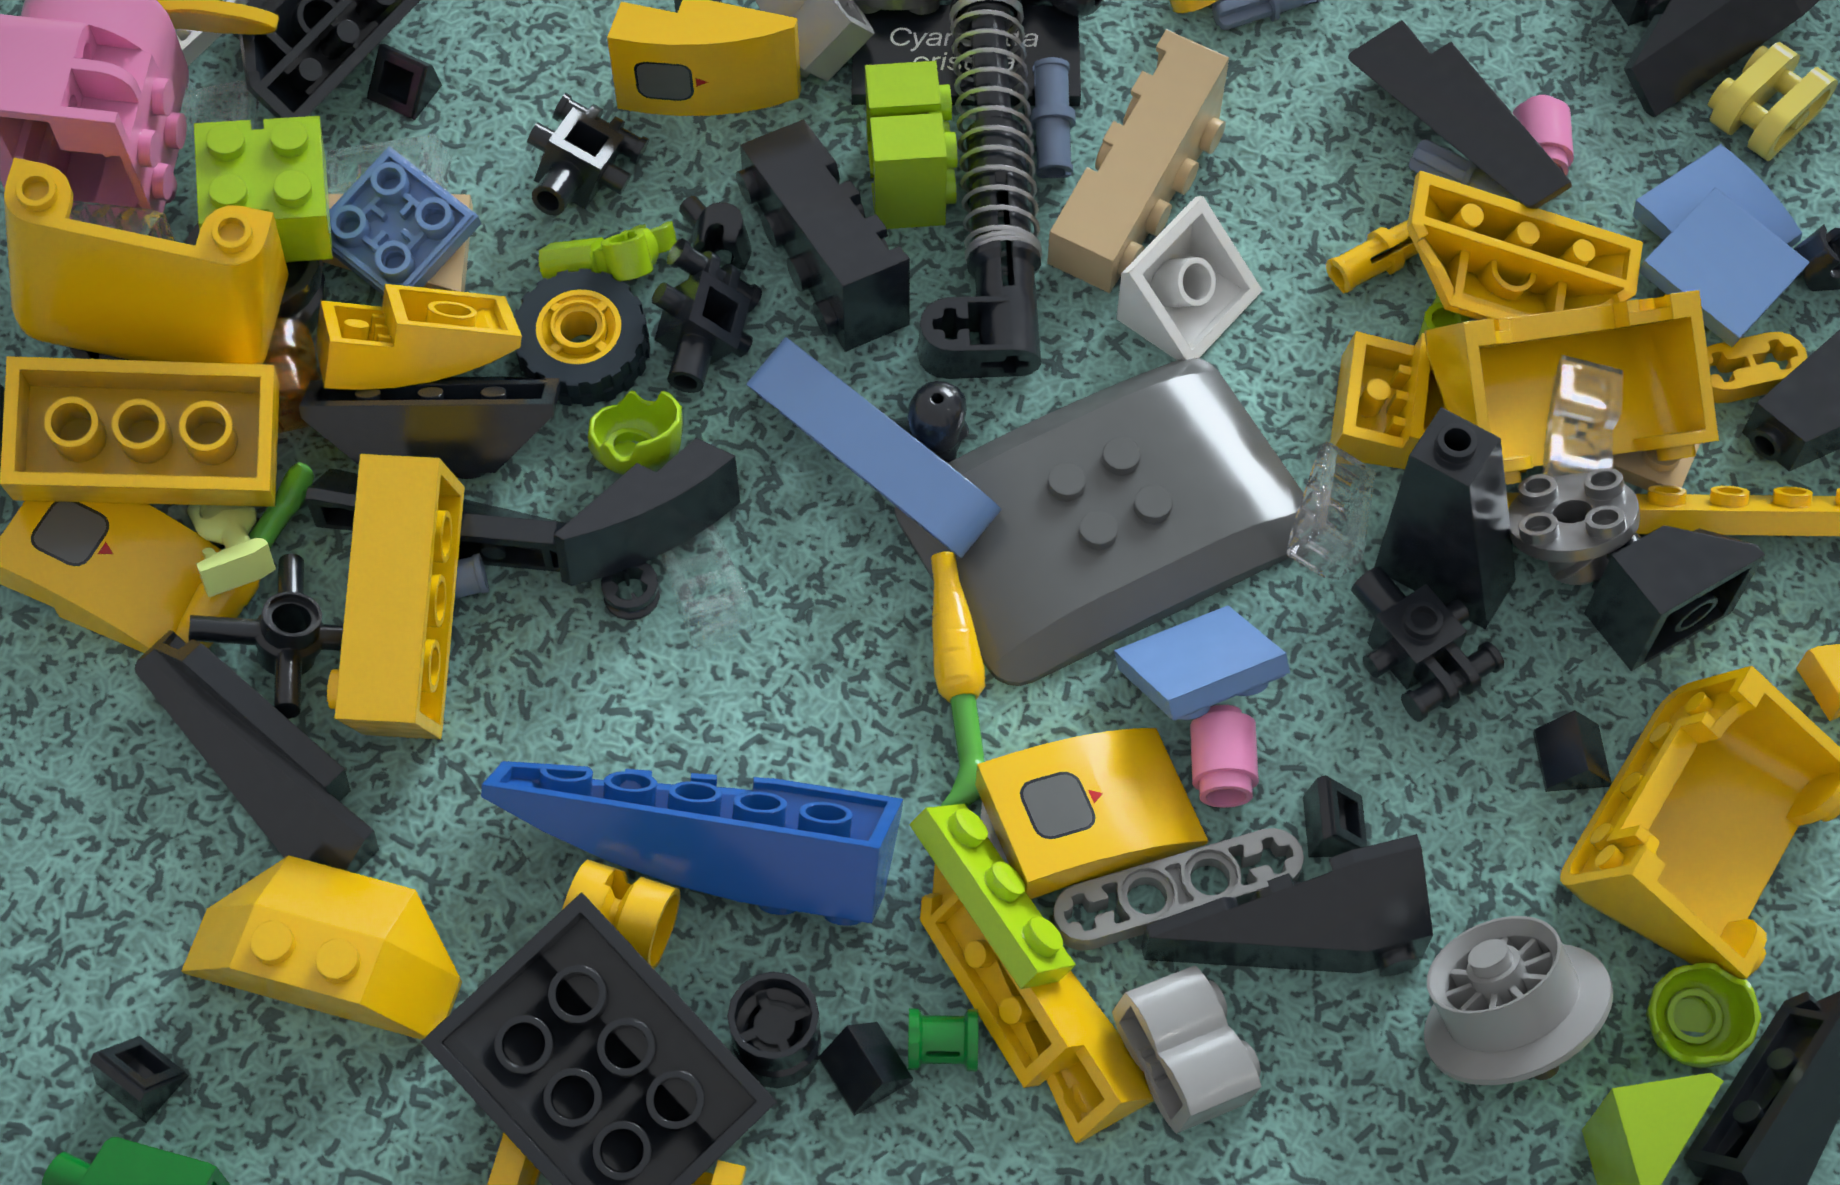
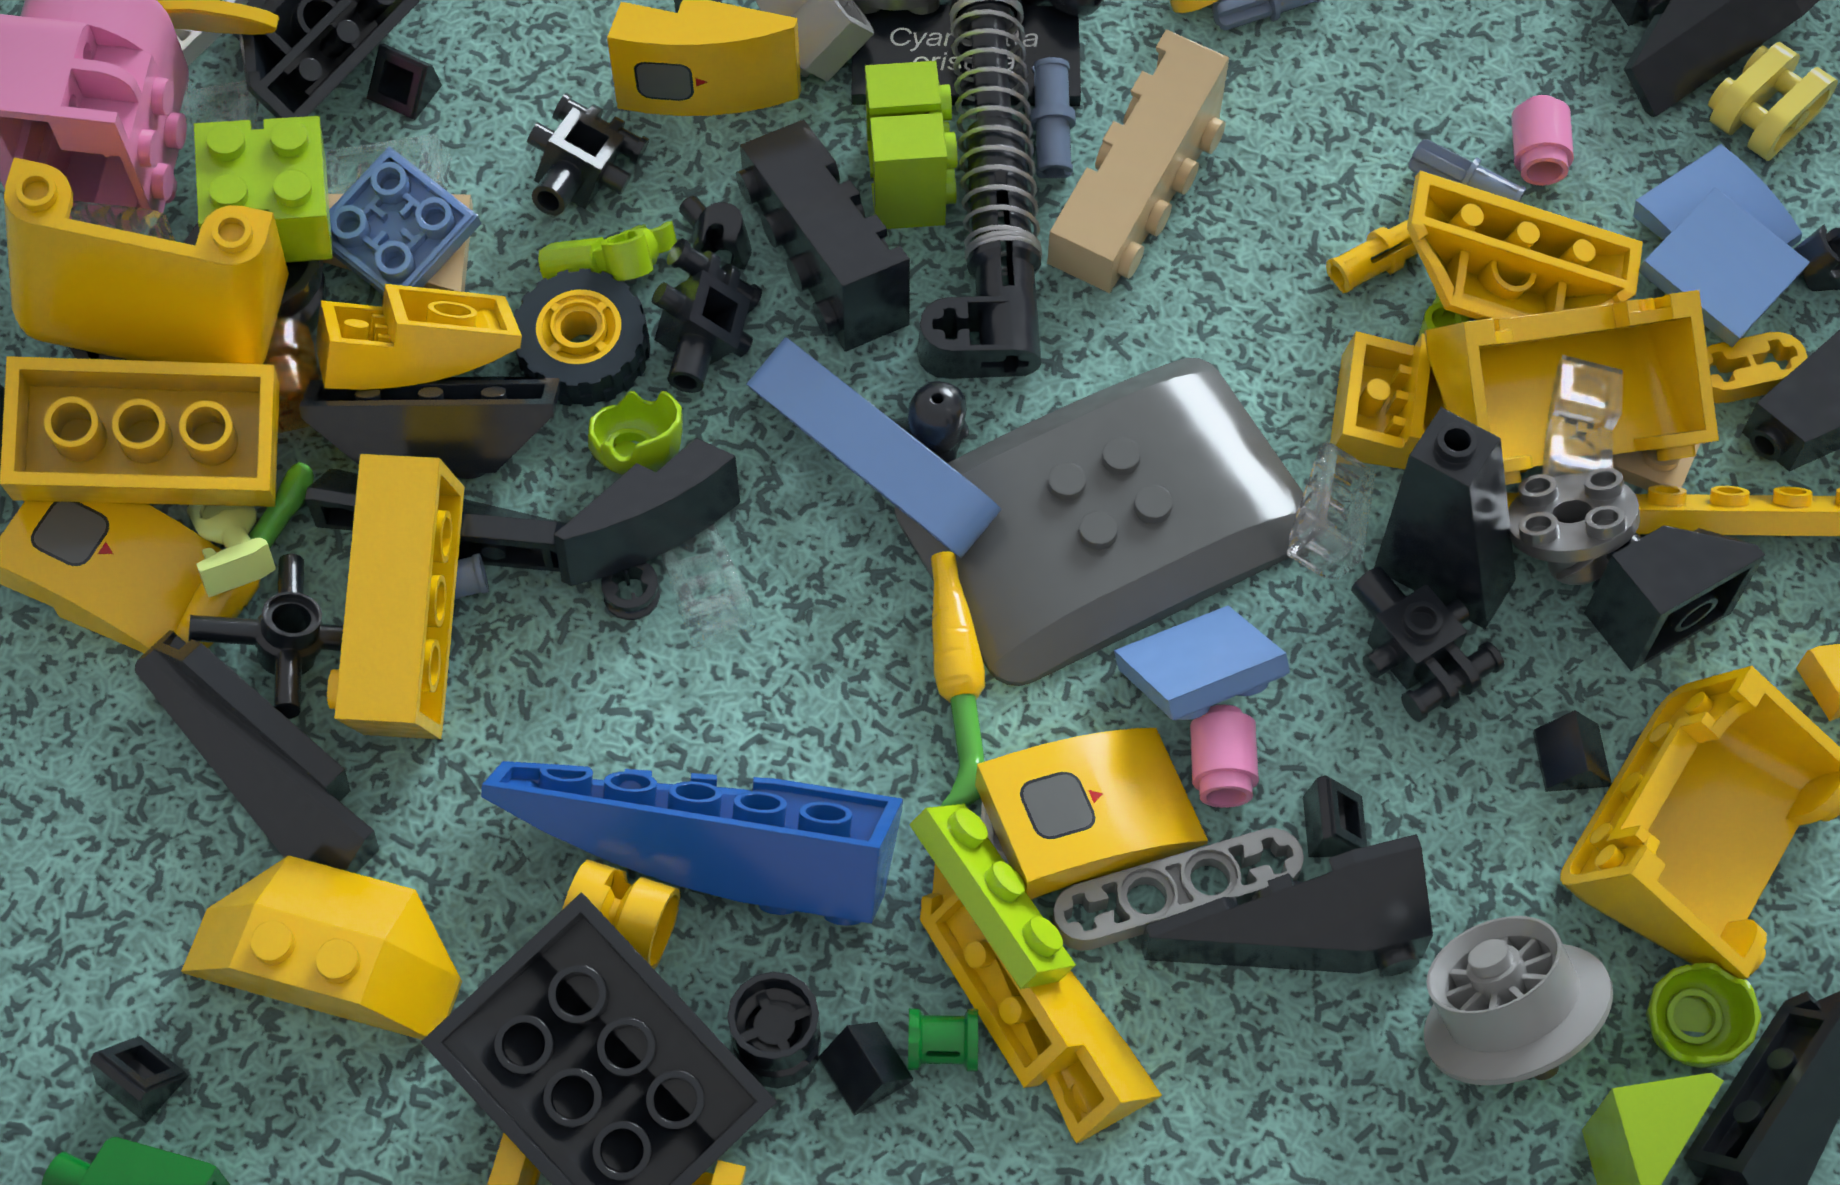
(1186, 285): white slope -> none
(1186, 1048): light grey brick -> none
(1462, 110): black wedge -> none

